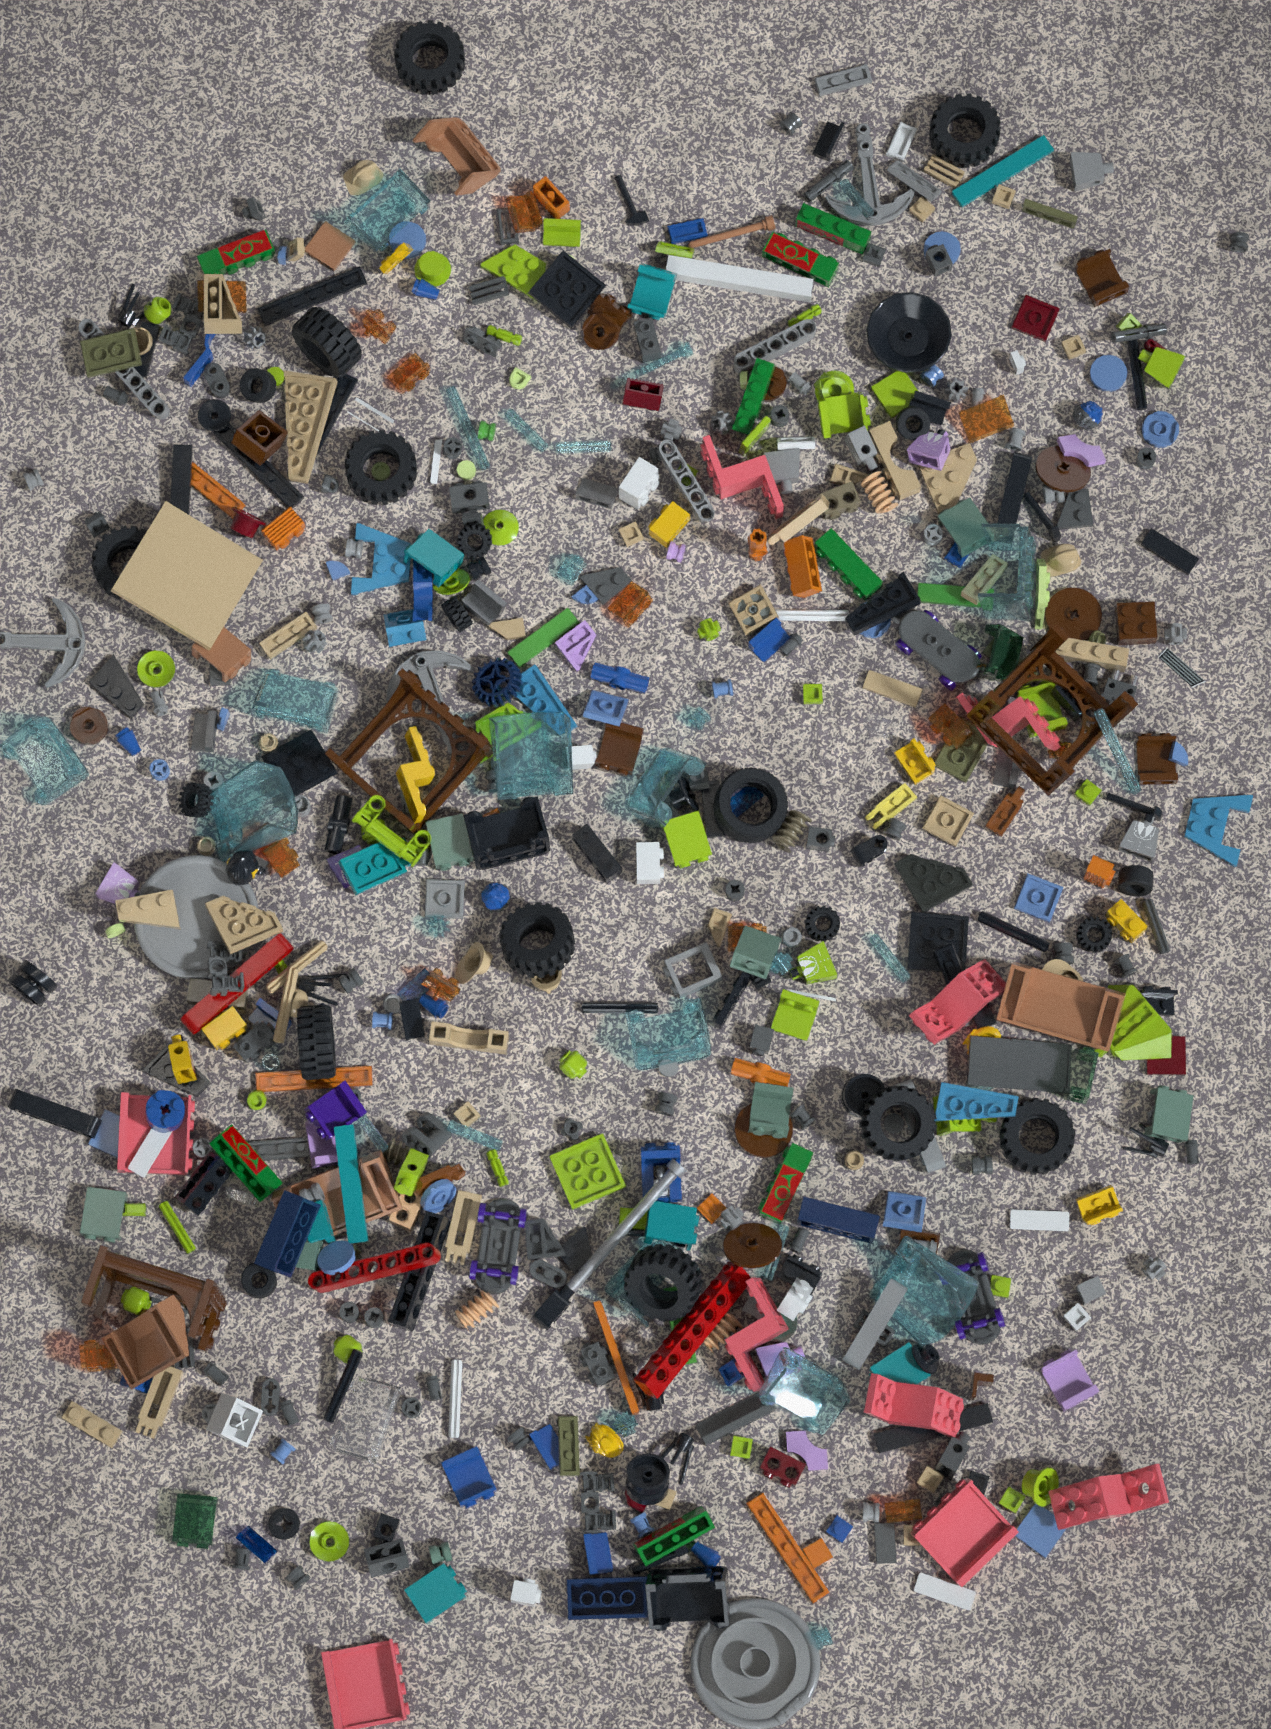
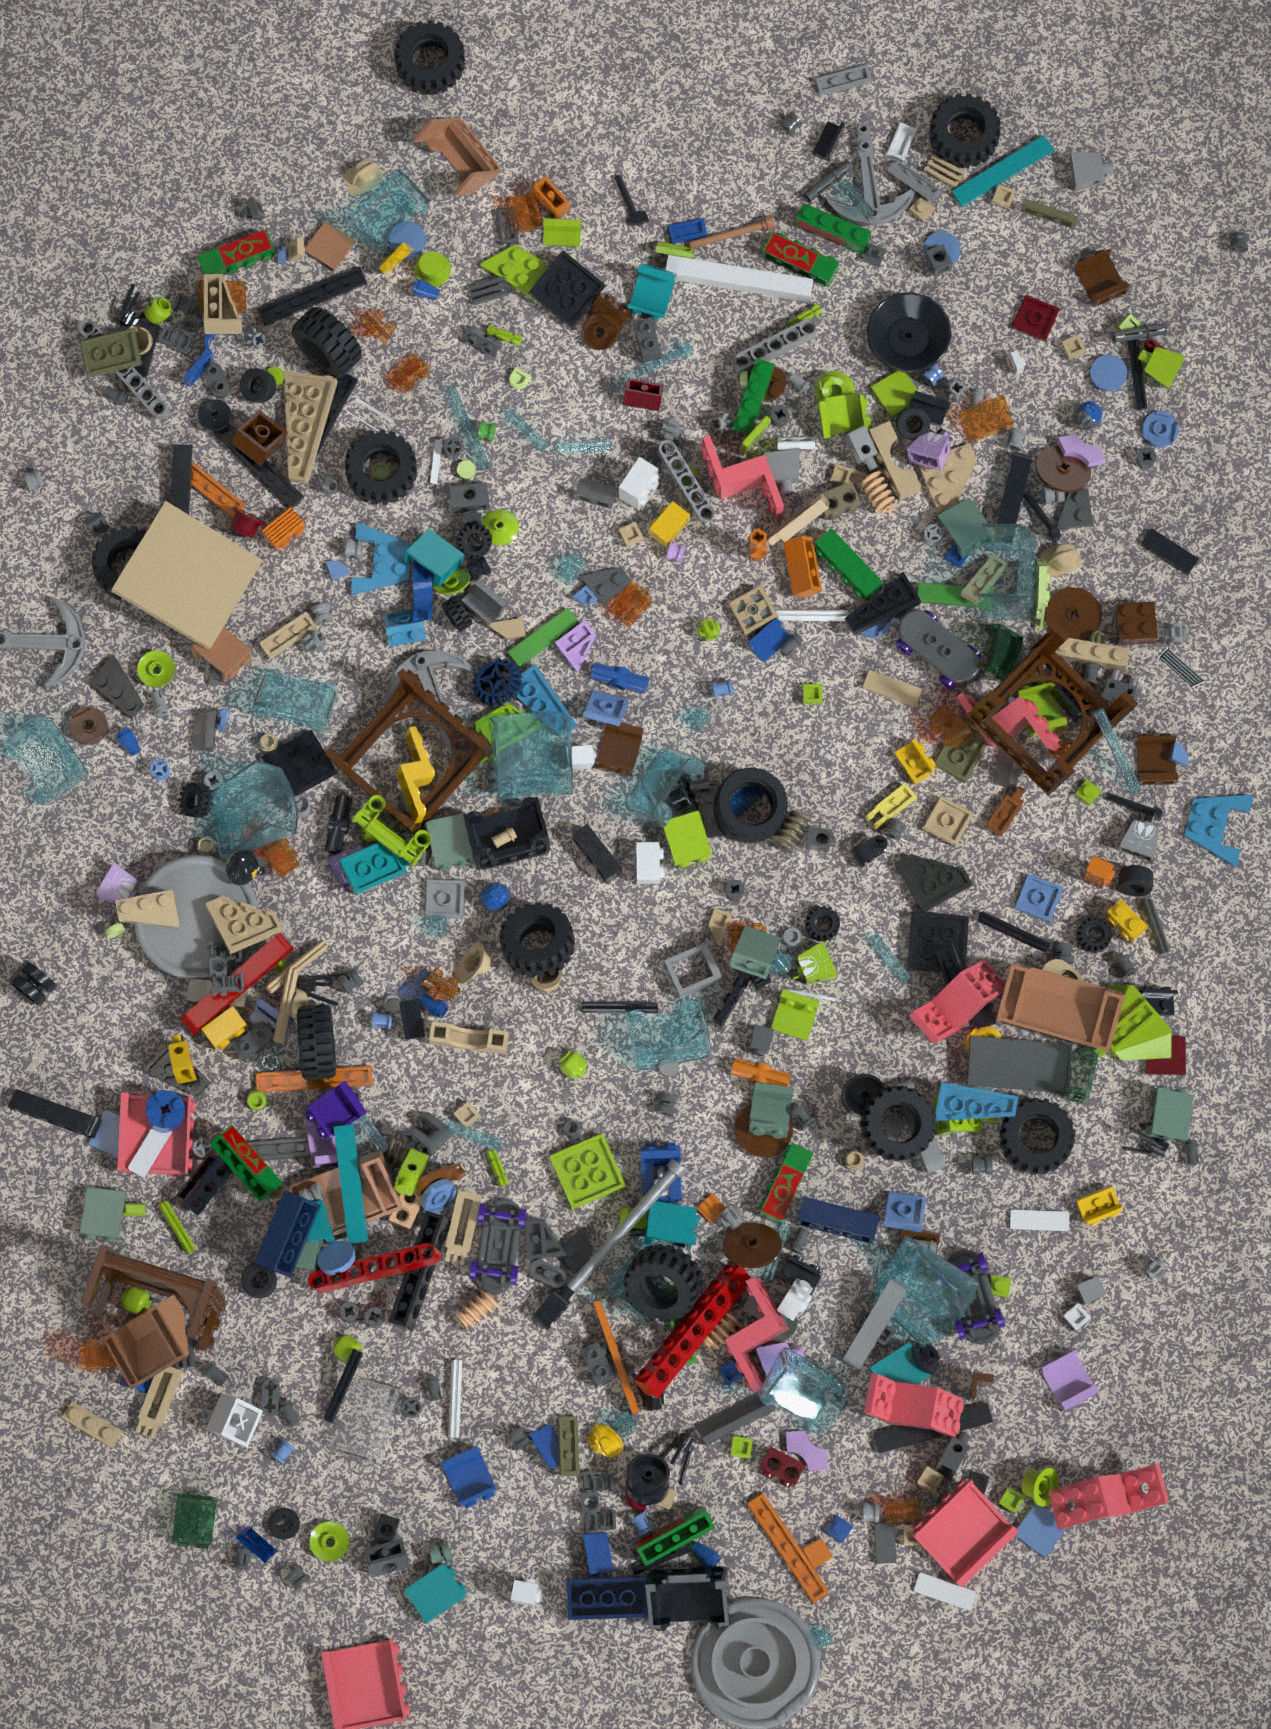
(504, 837): none -> tan pin

